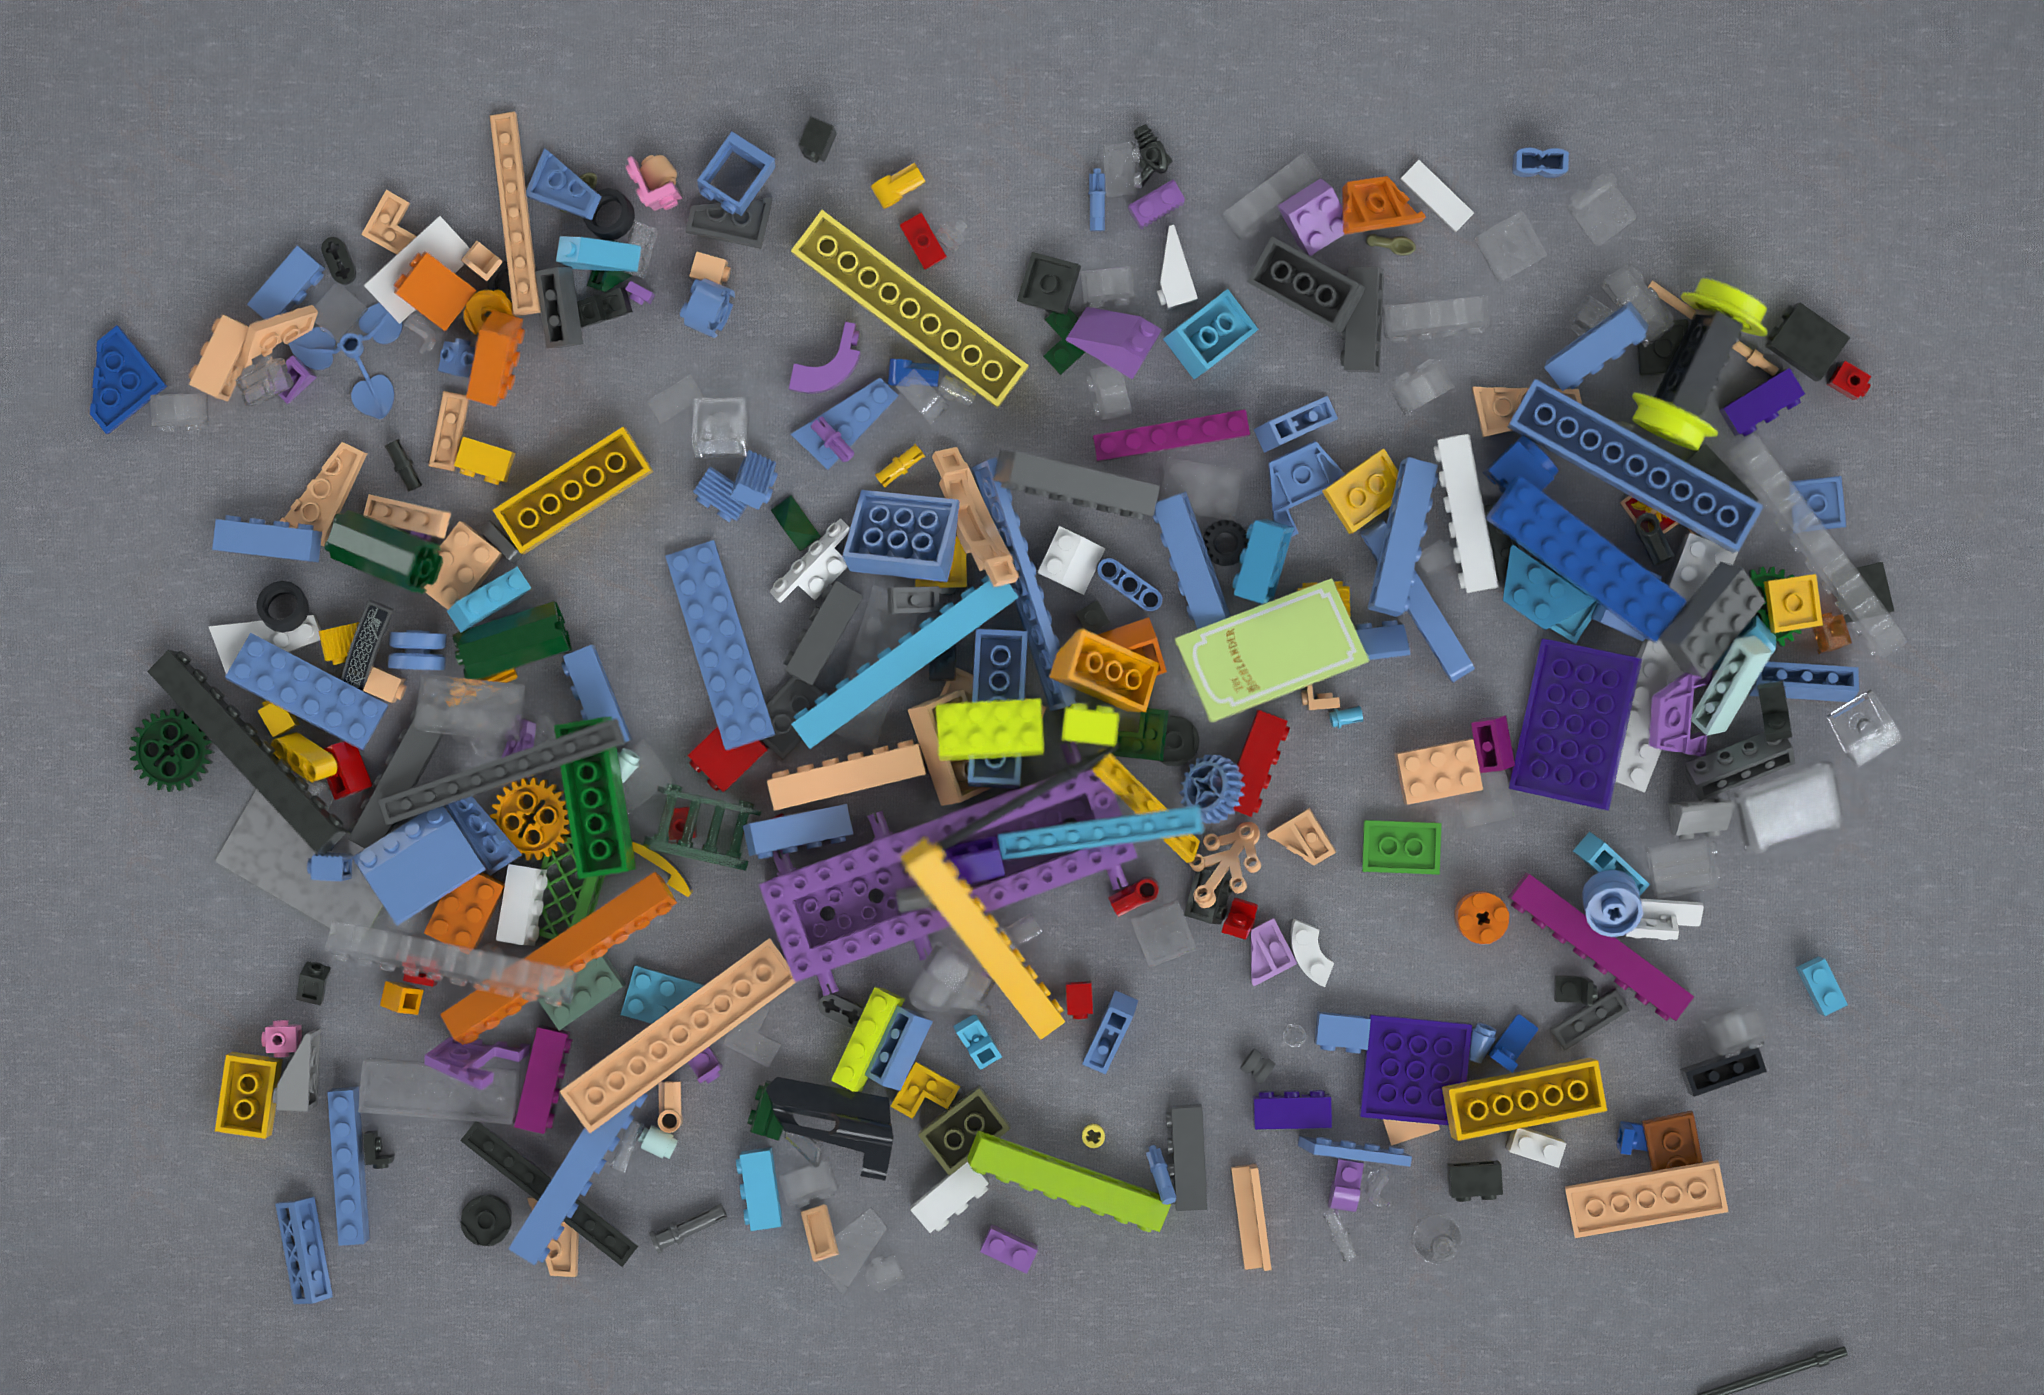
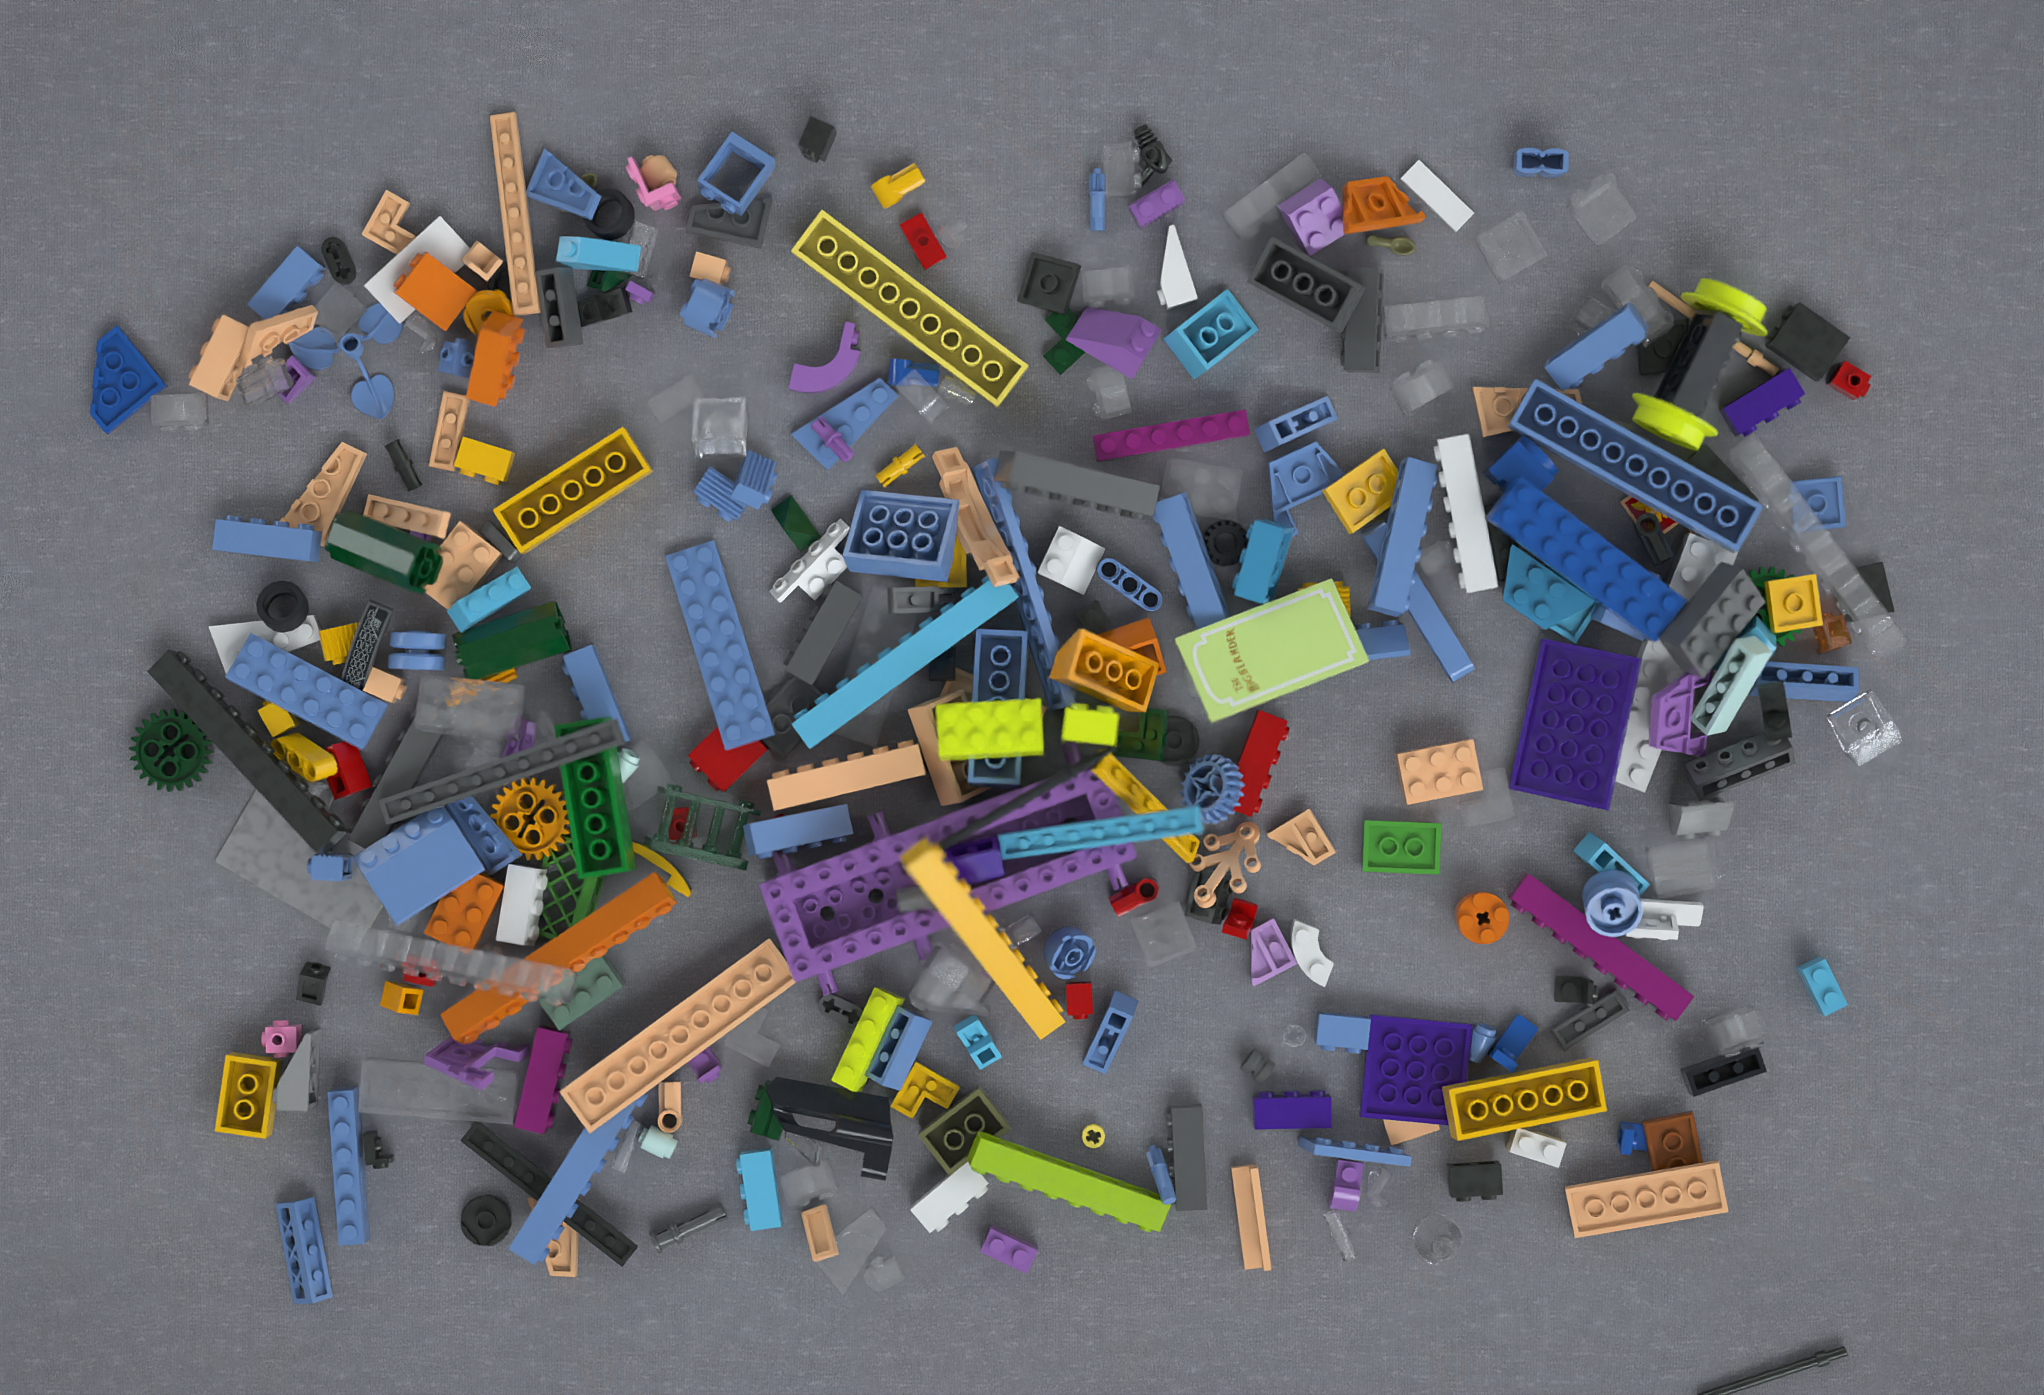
(655, 994): medium azure plate -> none
(1068, 952): none -> medium blue cylinder
(1324, 700): light nougat bracket -> none
(1345, 716): medium azure pin -> none
(1492, 744): magenta brick -> none
(1787, 807): clear windscreen -> none

